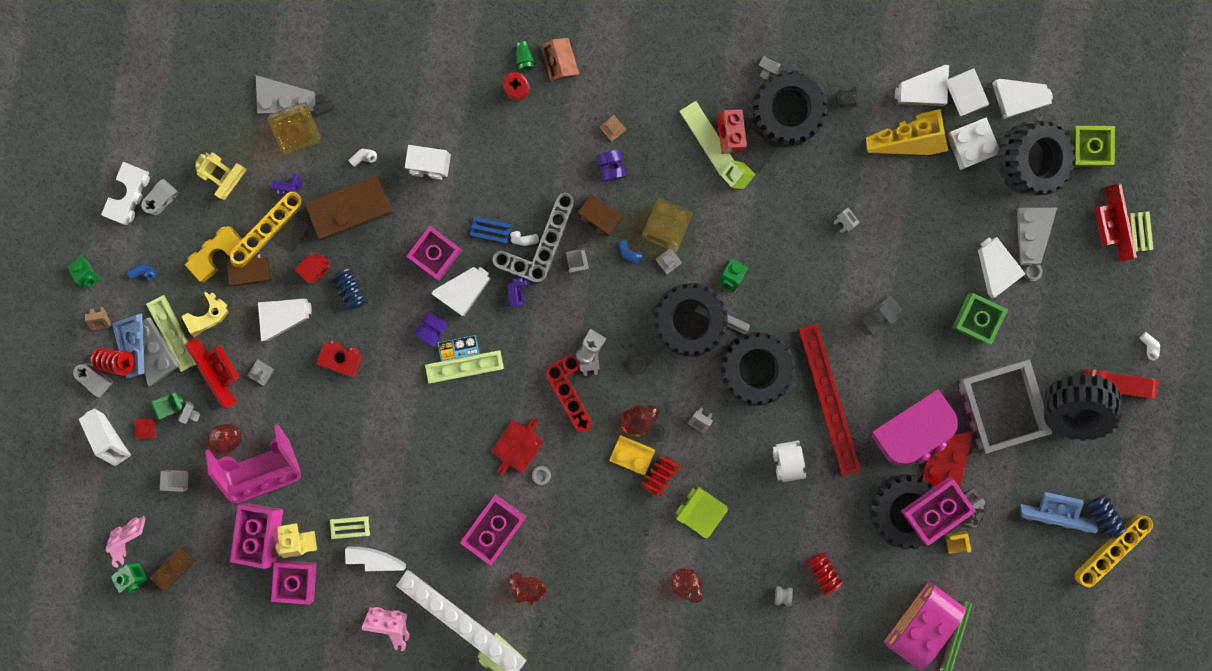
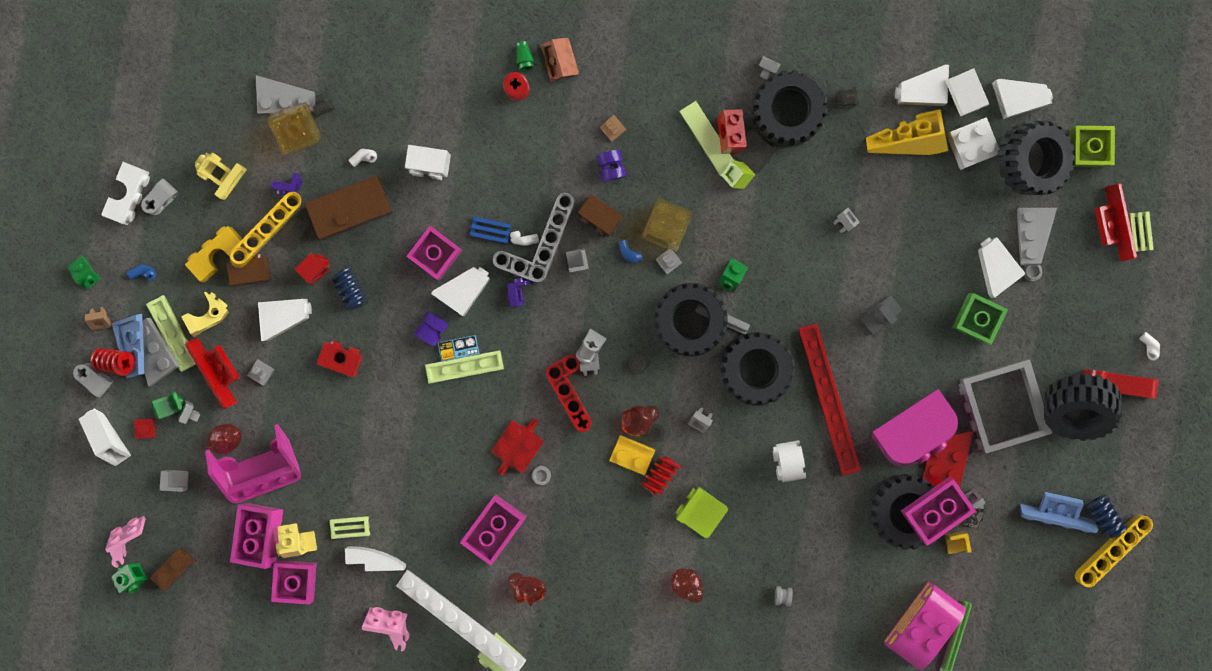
(825, 573): red piece -> none

